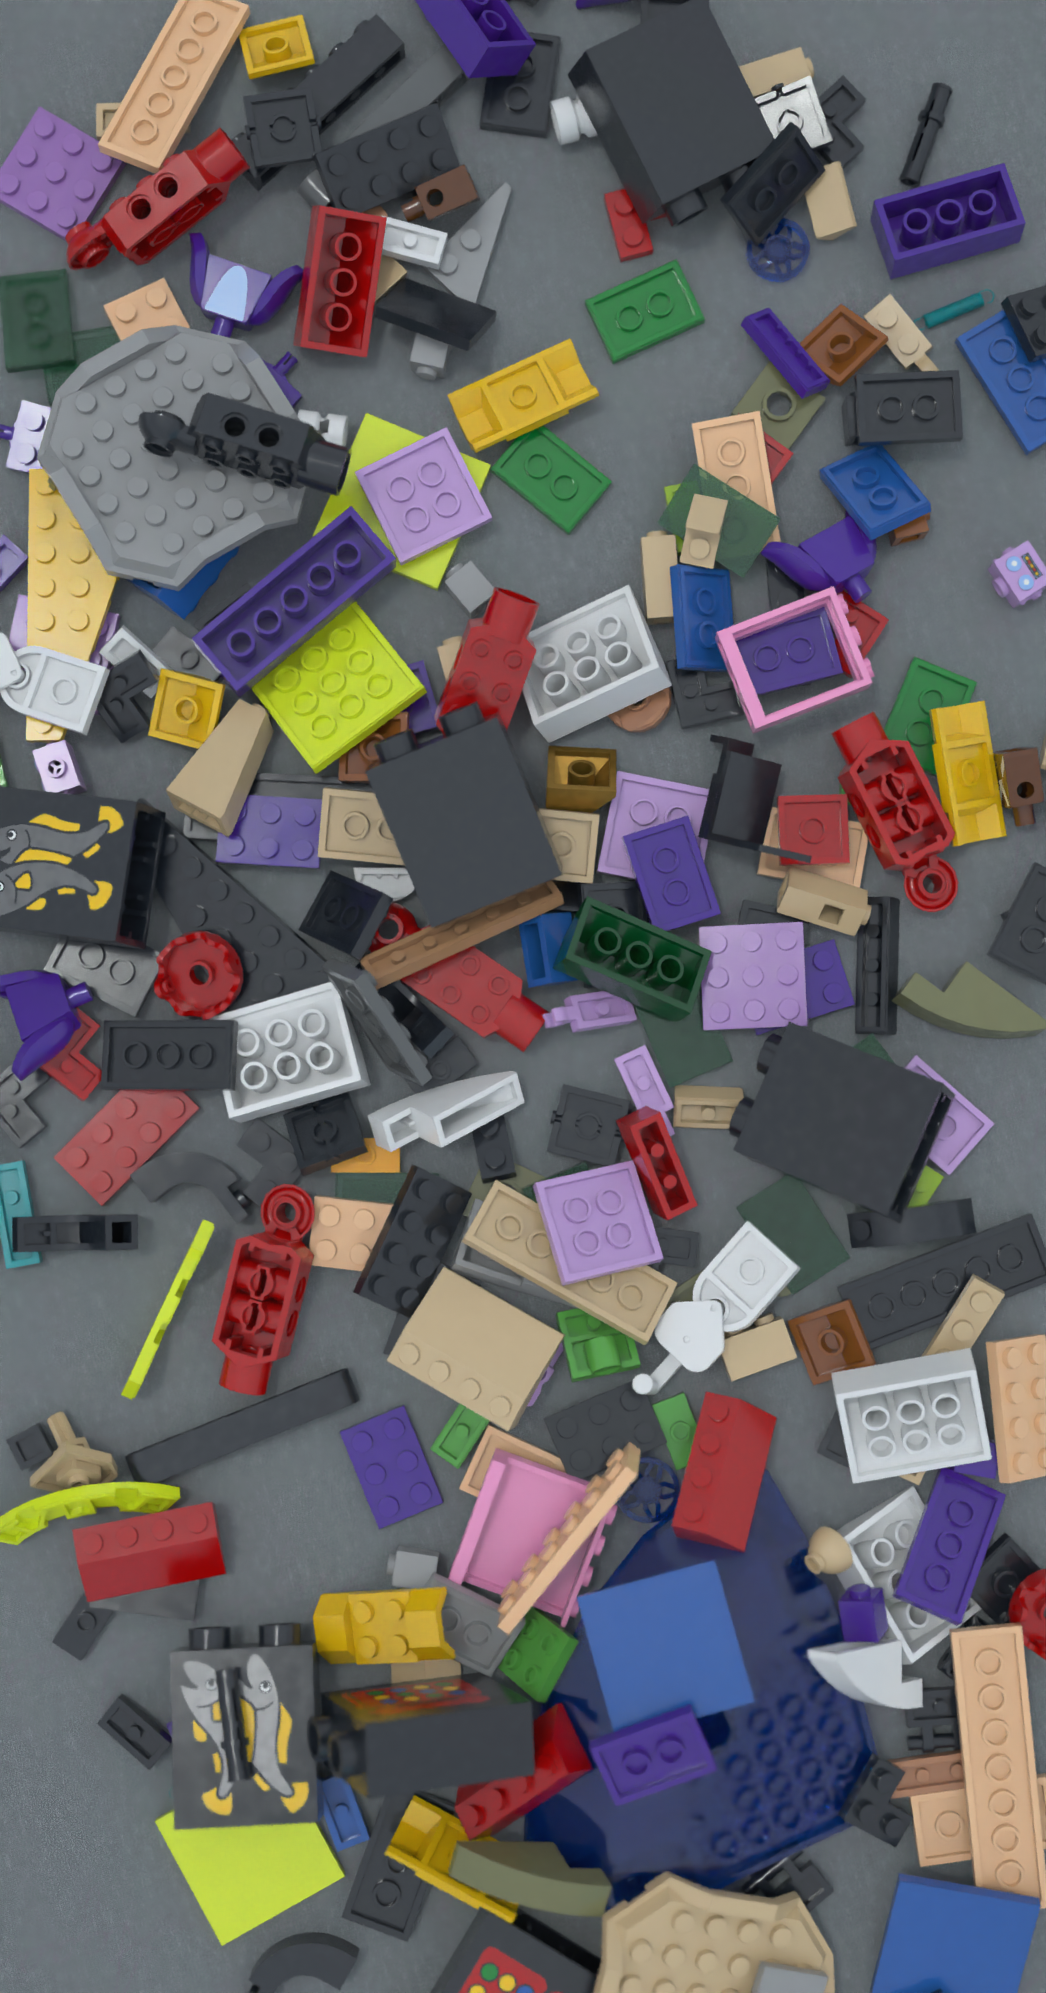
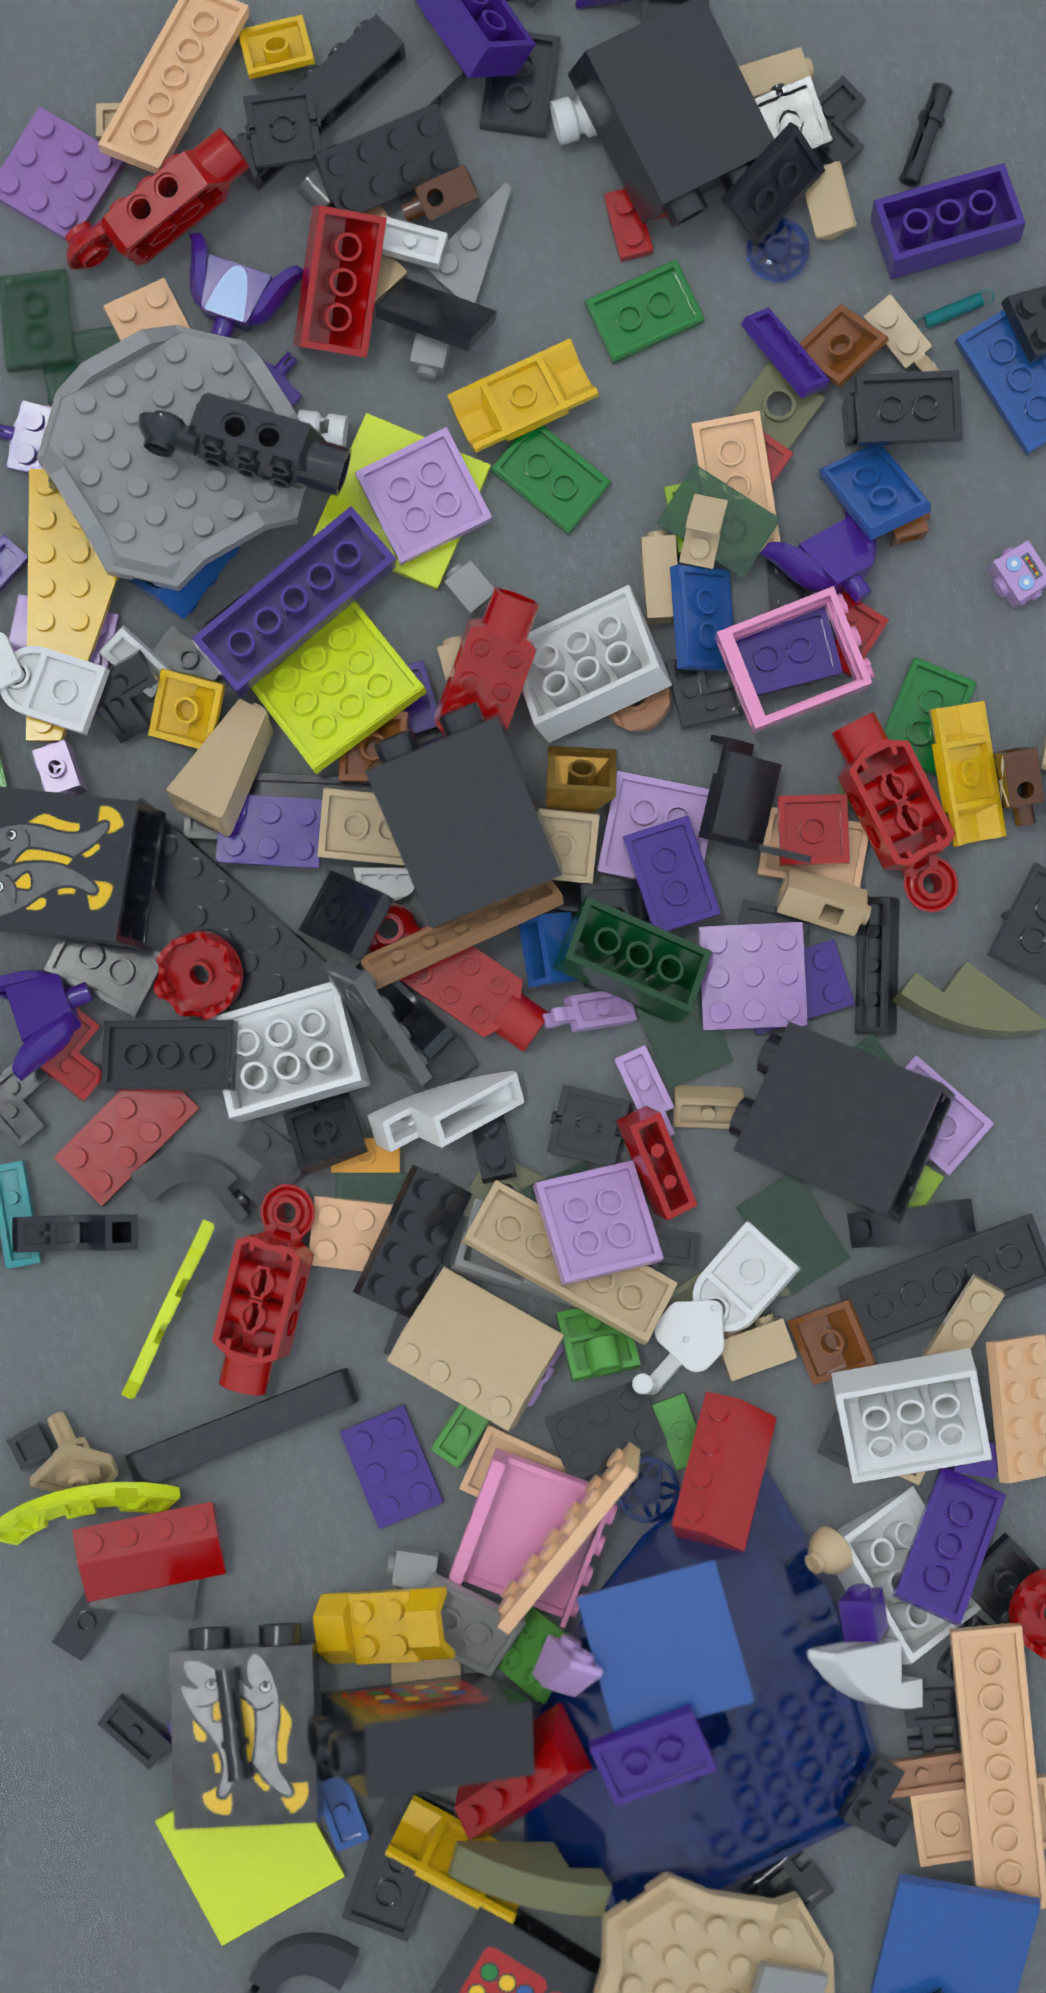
(566, 1666): none -> lavender slope

